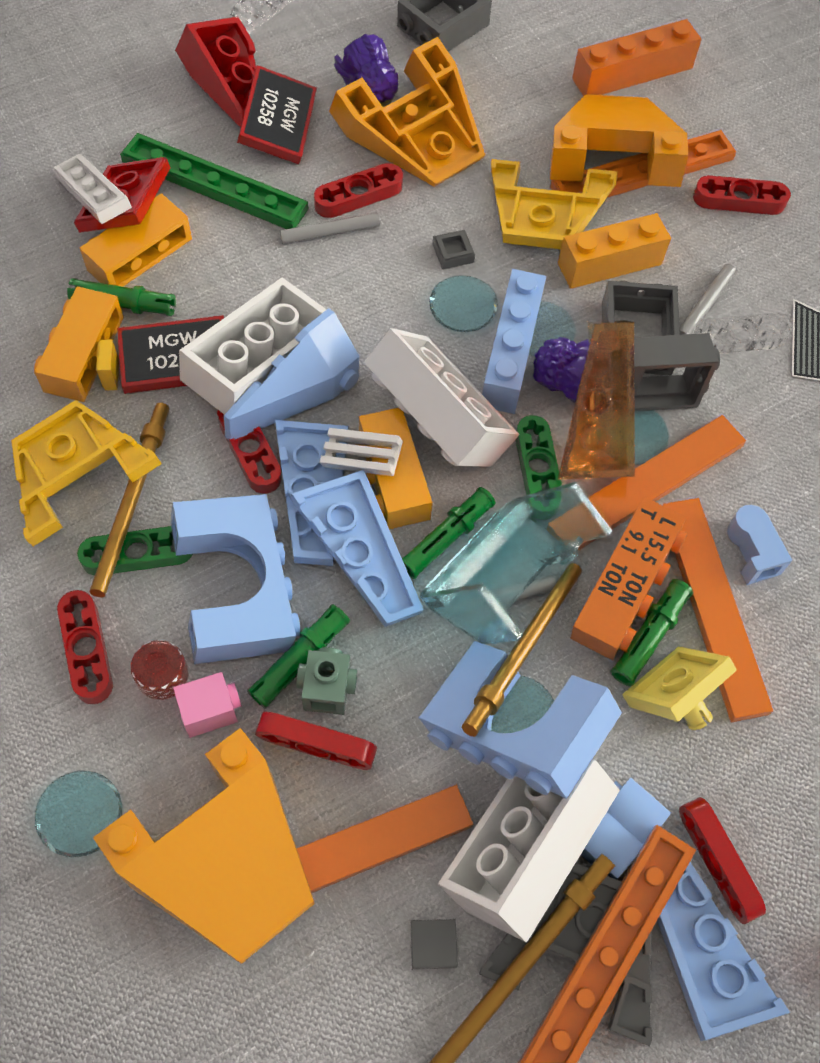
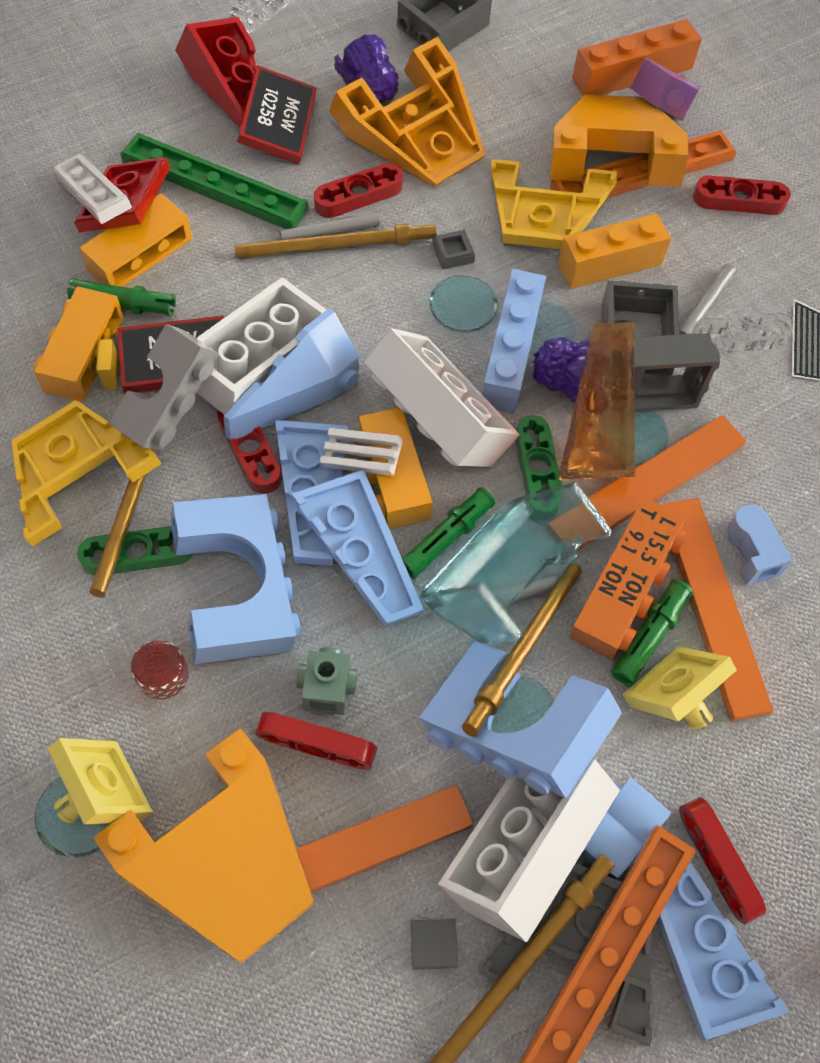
(72, 634): red beam -> none
(96, 781): none -> light yellow tile
(184, 367): none -> light grey arch
(207, 704): bright pink brick -> none
(286, 667): green pin -> none
(401, 234): none -> pearl gold bar
(665, 88): none -> medium lavender slope

